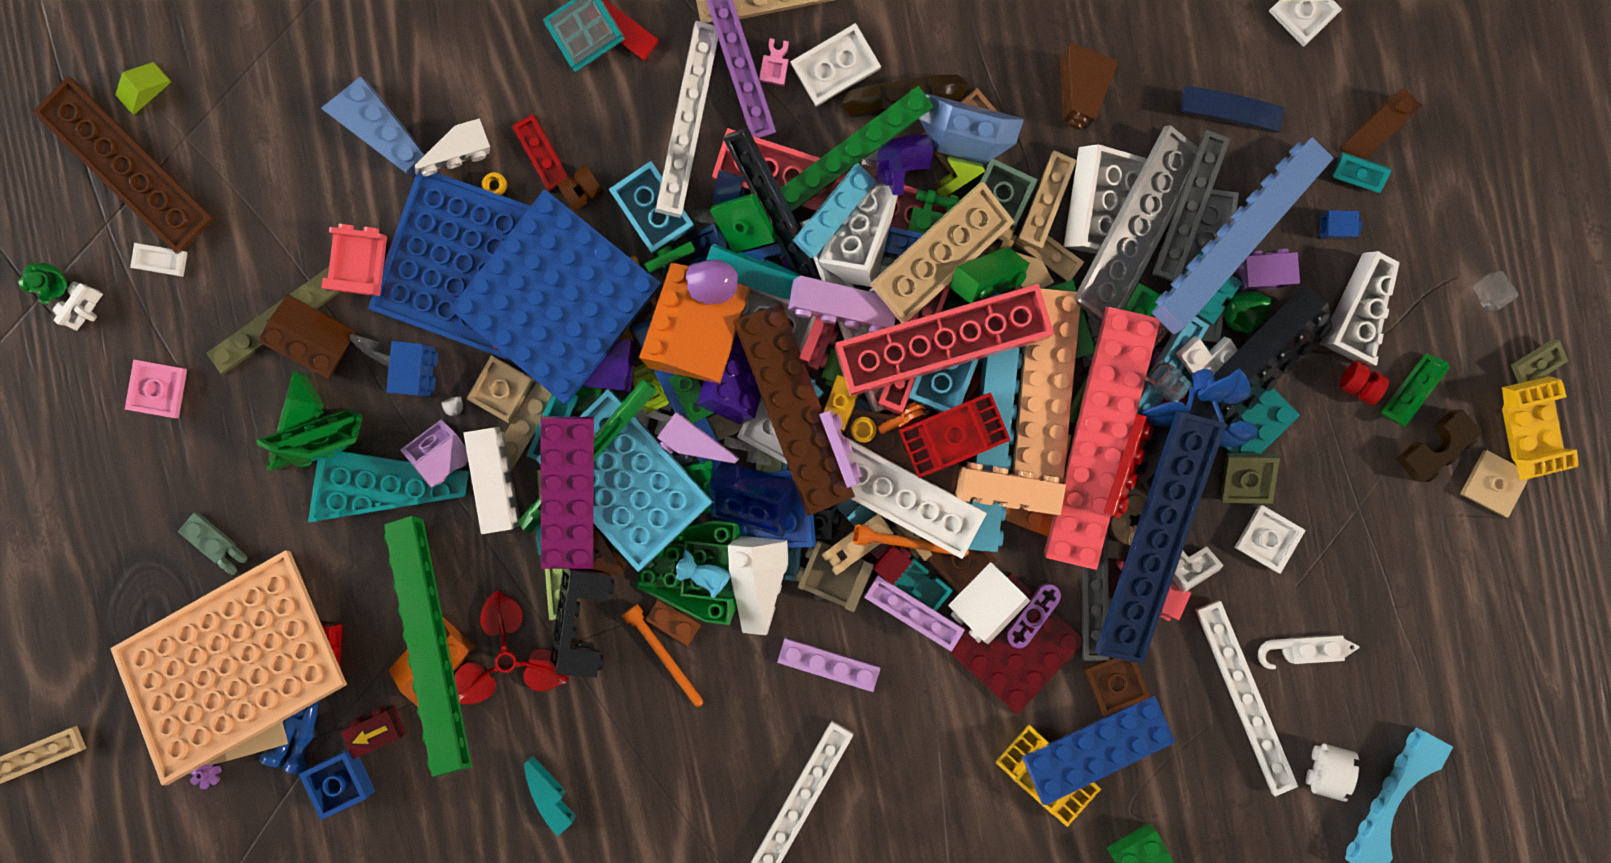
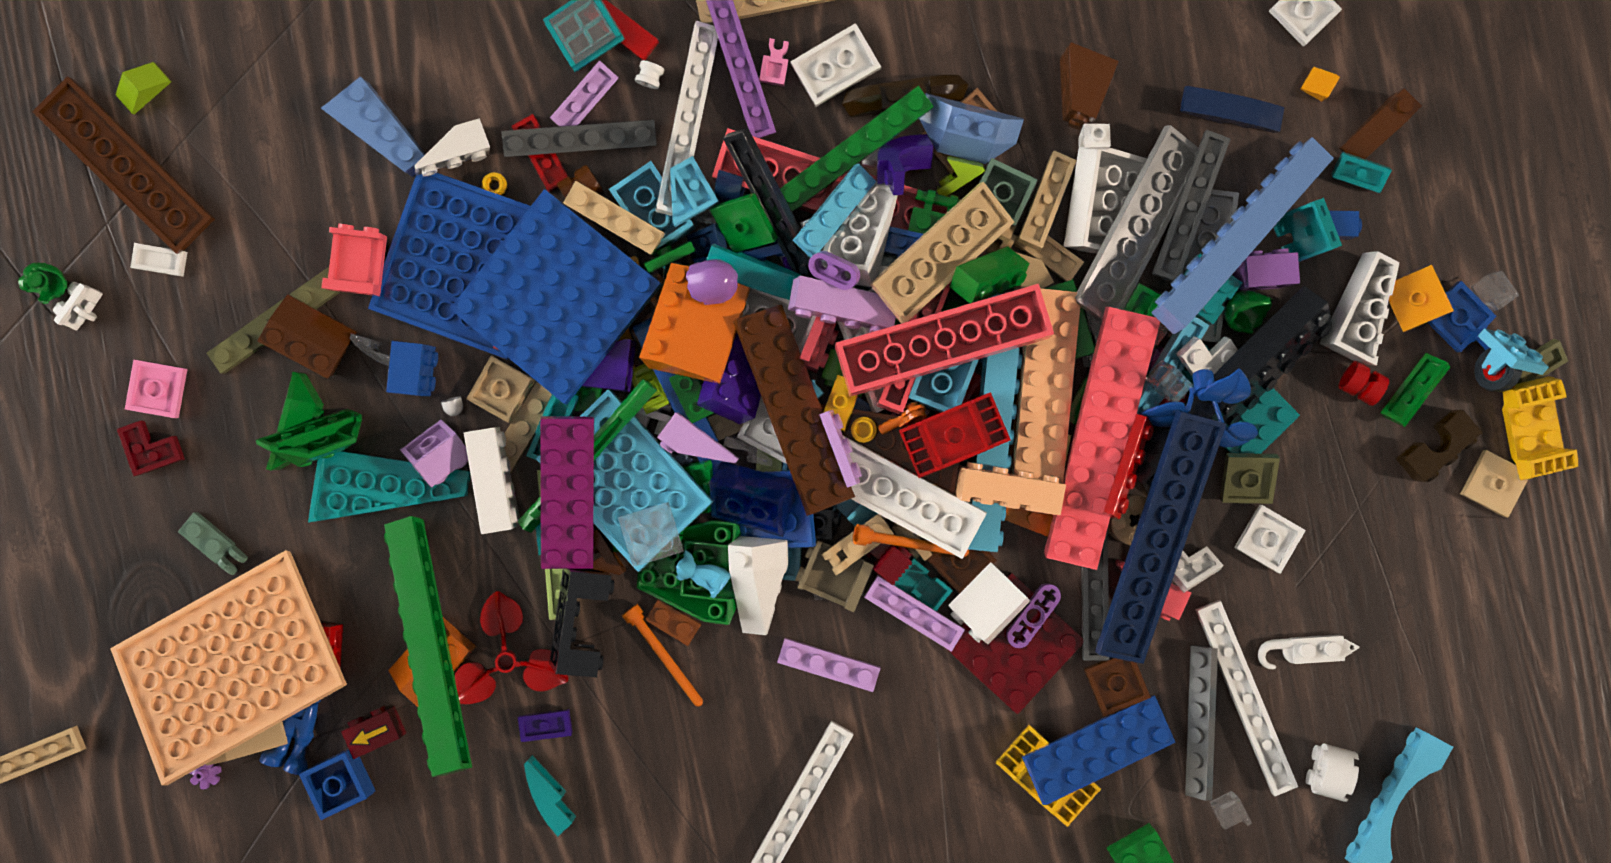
(143, 453): none -> dark red plate
(545, 725): none -> dark purple plate
(579, 138): none -> dark grey plate
(584, 96): none -> lavender plate
(614, 218): none -> tan plate
(649, 74): none -> white wheel
(650, 534): none -> clear plate
(689, 191): none -> medium azure wing
(835, 271): none -> medium lavender plate
(1095, 136): none -> white bracket
(1201, 722): none -> dark grey plate
(1230, 810): none -> clear panel
(1310, 229): none -> teal piece
(1320, 83): none -> light orange slope
(1419, 299): none -> light orange plate
(1466, 320): none -> blue plate
(1502, 364): none -> medium azure plate

